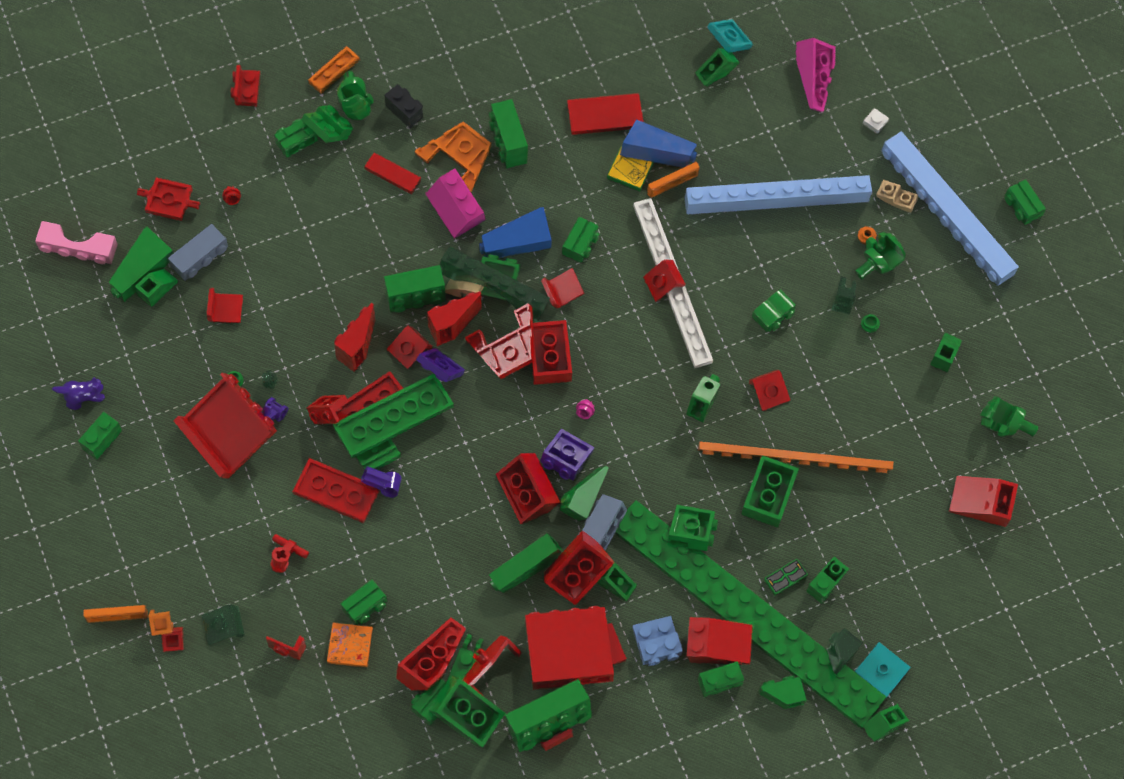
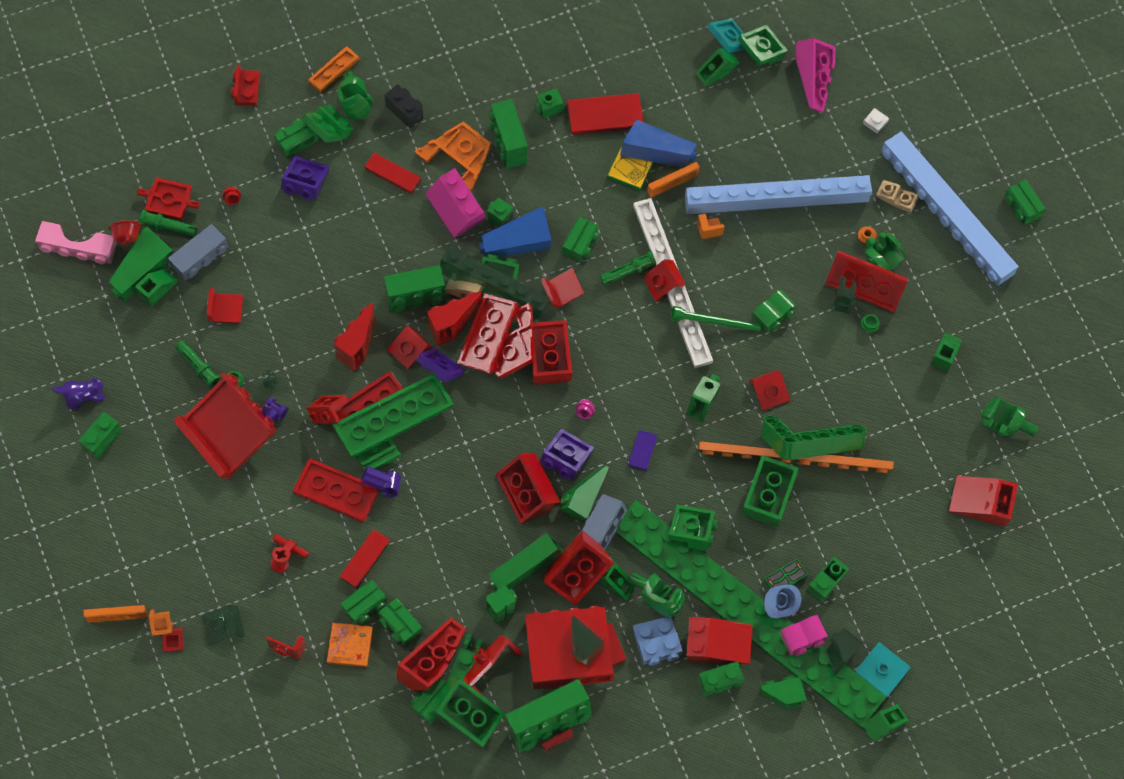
(125, 231): none -> red piece
(159, 222): none -> green pin
(202, 370): none -> green pin
(304, 178): none -> dark purple plate
(364, 558): none -> red tile
(400, 623): none -> green brick
(488, 333): none -> tile
(499, 212): none -> green brick
(501, 604): none -> green brick
(549, 103): none -> green brick
(585, 642): none -> clear green slope
(636, 265): none -> green pin
(642, 450): none -> dark purple tile
(656, 593): none -> green piece
(679, 314): none -> green piece
(710, 227): none -> orange panel
(763, 46): none -> green plate
(782, 601): none -> medium blue piece
(804, 635): none -> dark pink brick
(811, 443): none -> green beam
(872, 282): none -> red tile

